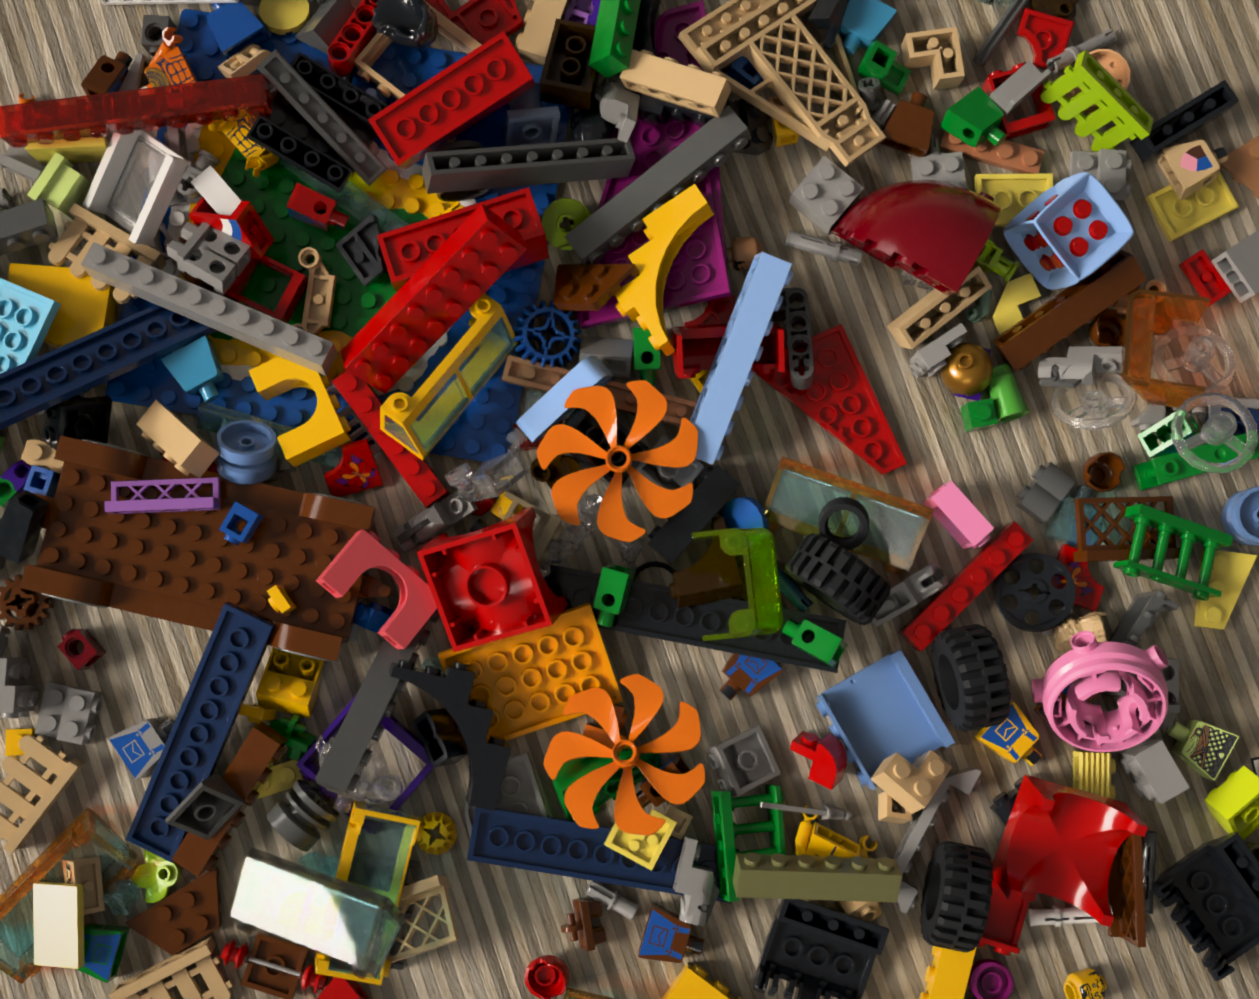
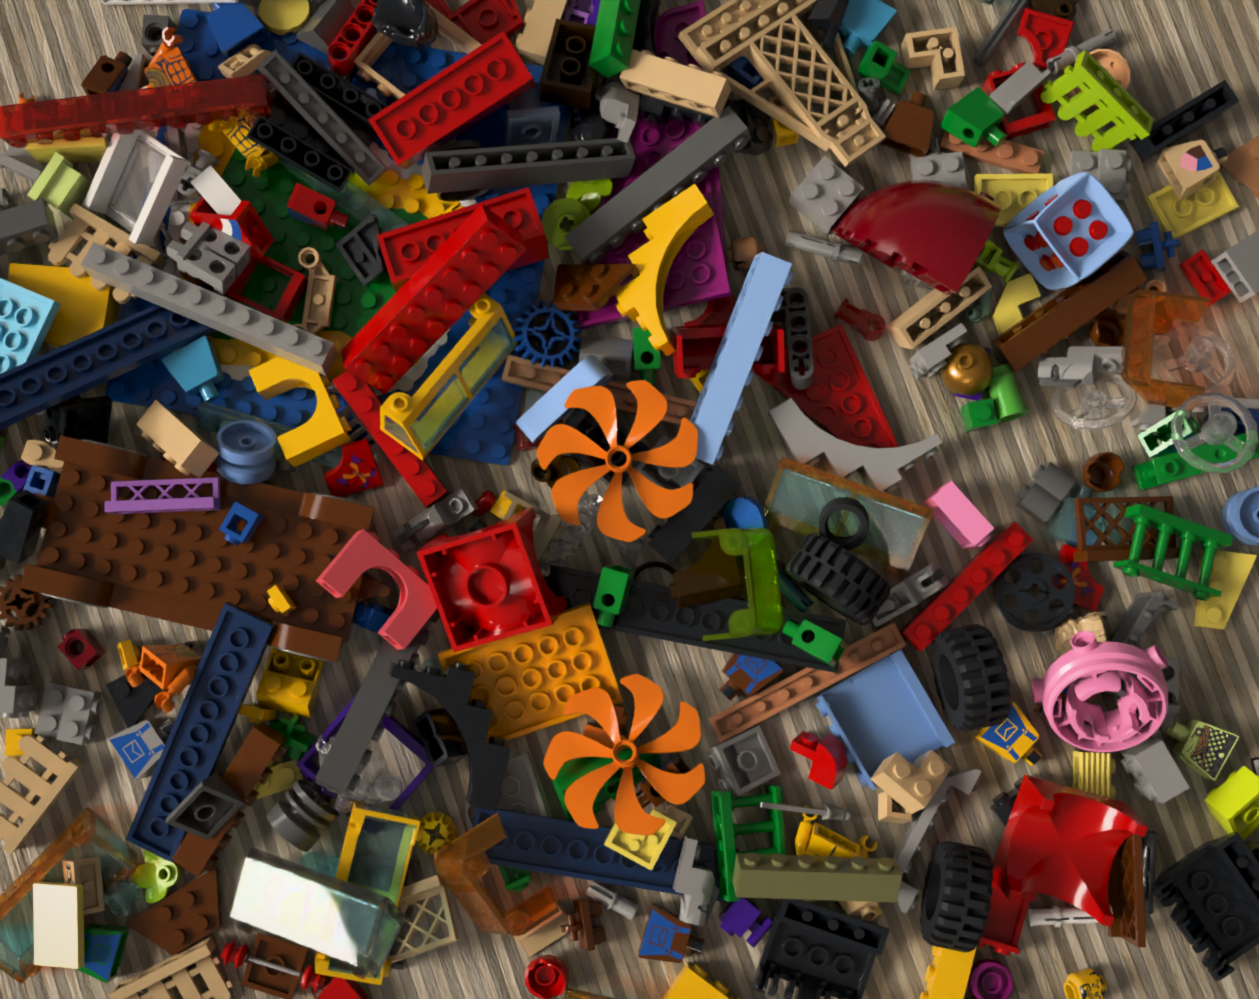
(128, 654): none -> yellow plate
(134, 700): none -> black wing
(168, 667): none -> orange torso
(463, 864): none -> clear orange windscreen
(491, 476): clear torso -> none
(515, 878): none -> green bracket
(544, 933): none -> tan panel
(590, 192): none -> lime plate
(742, 915): none -> dark purple brick
(805, 683): none -> nougat plate
(861, 320): none -> clear red connector
(879, 464): none -> light grey arch
(1152, 236): none -> blue hips

